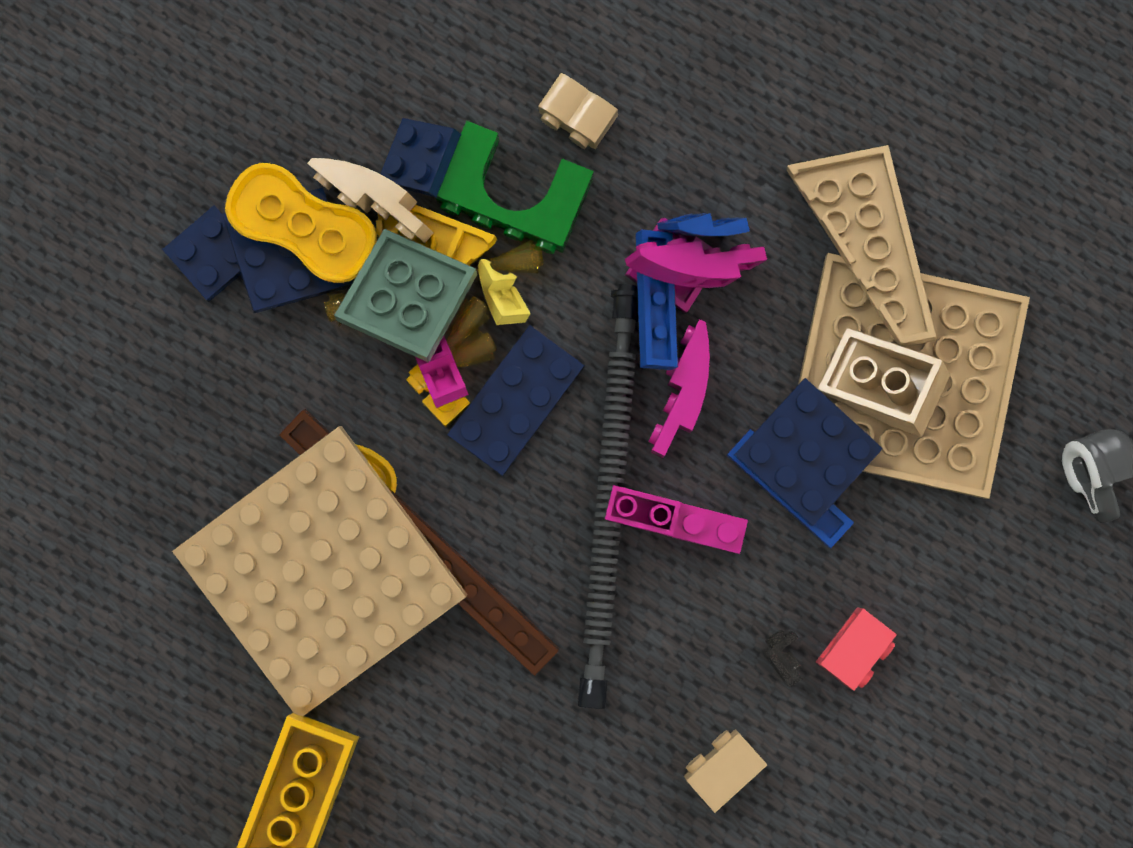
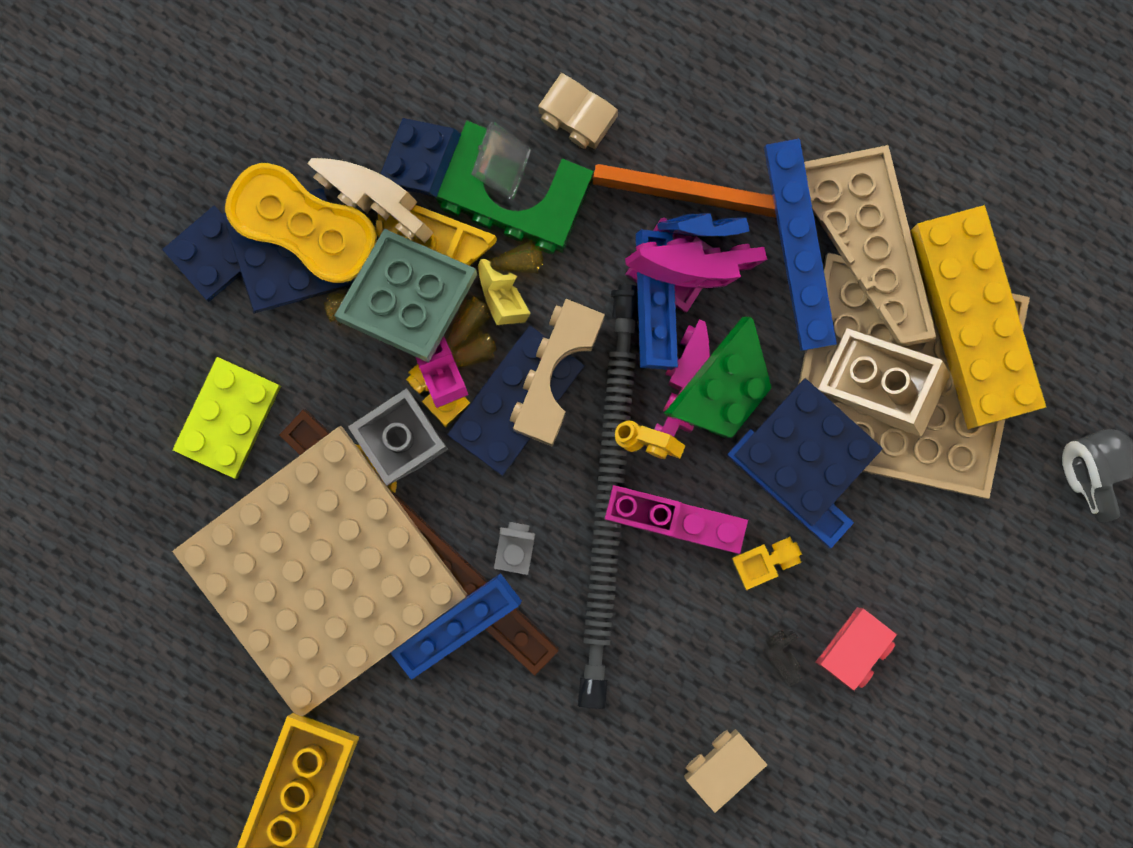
(226, 418): none -> neon yellow plate
(398, 437): none -> light grey slope
(457, 626): none -> blue plate
(501, 161): none -> clear piece
(515, 548): none -> light grey bracket
(573, 332): none -> tan arch
(659, 444): none -> yellow plate
(684, 190): none -> orange tile
(726, 385): none -> green wing
(758, 566): none -> yellow plate
(800, 244): none -> blue plate
(976, 317): none -> yellow brick

